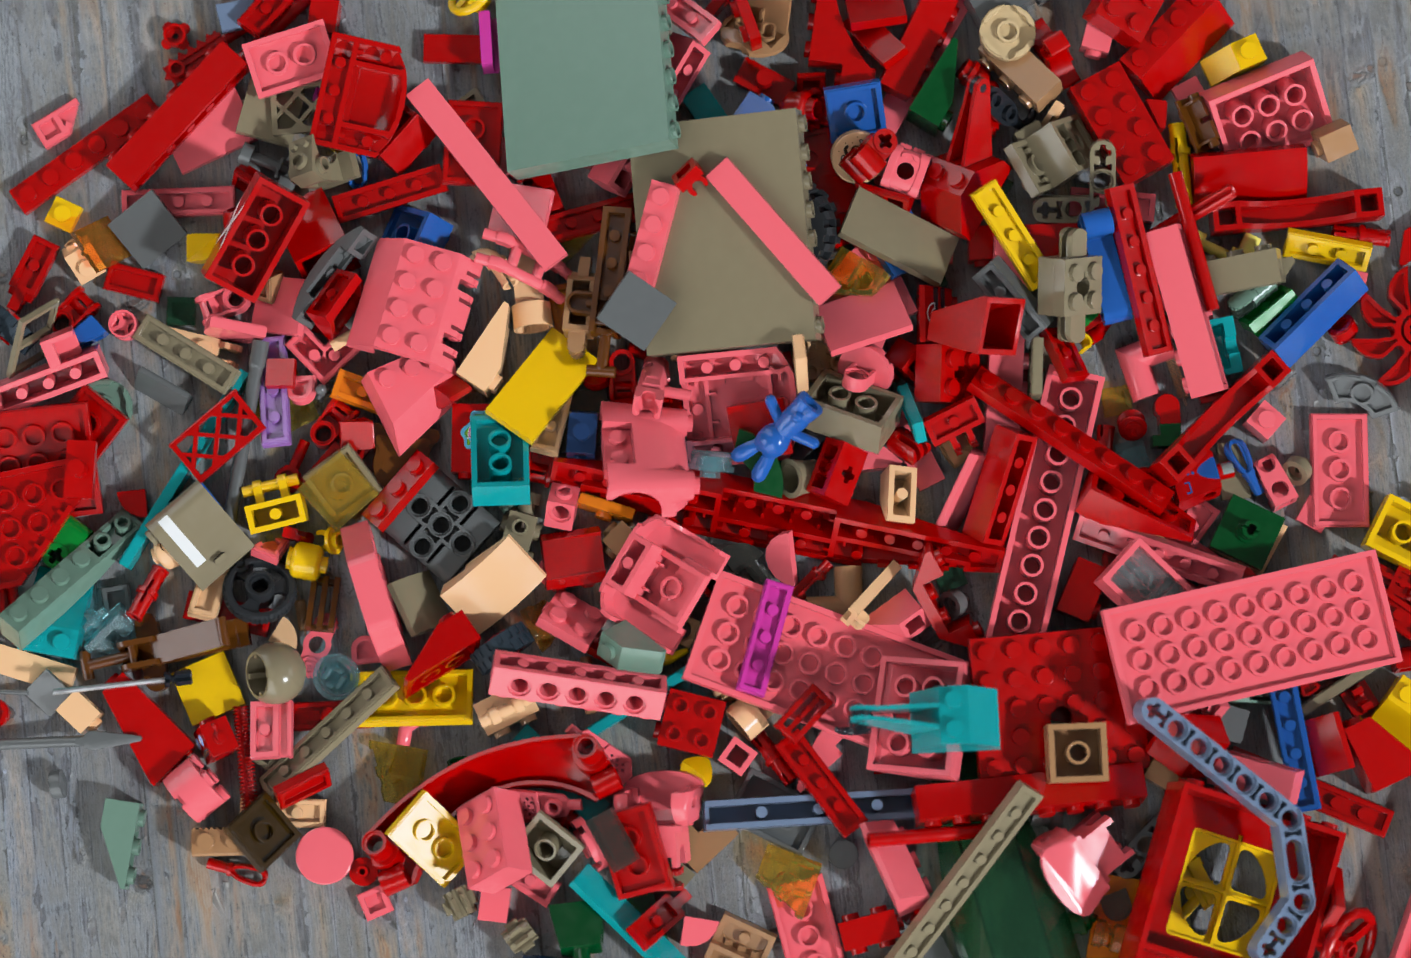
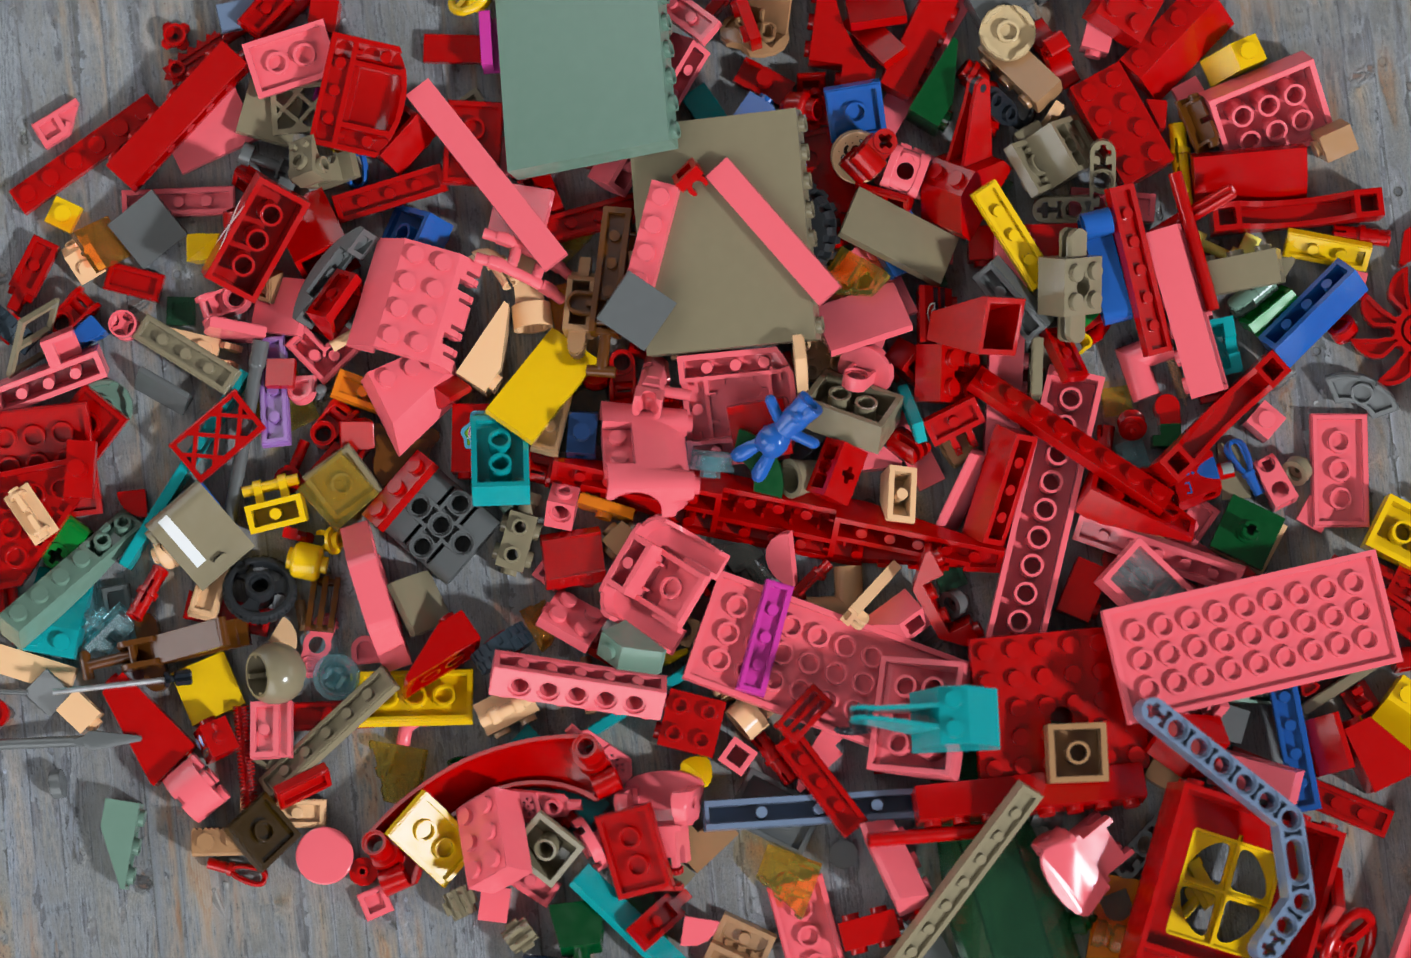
(31, 513): none -> light nougat hinge
(270, 551): coral tile -> none
(493, 583): light nougat slope -> none
(612, 839): clear smoke tile -> none

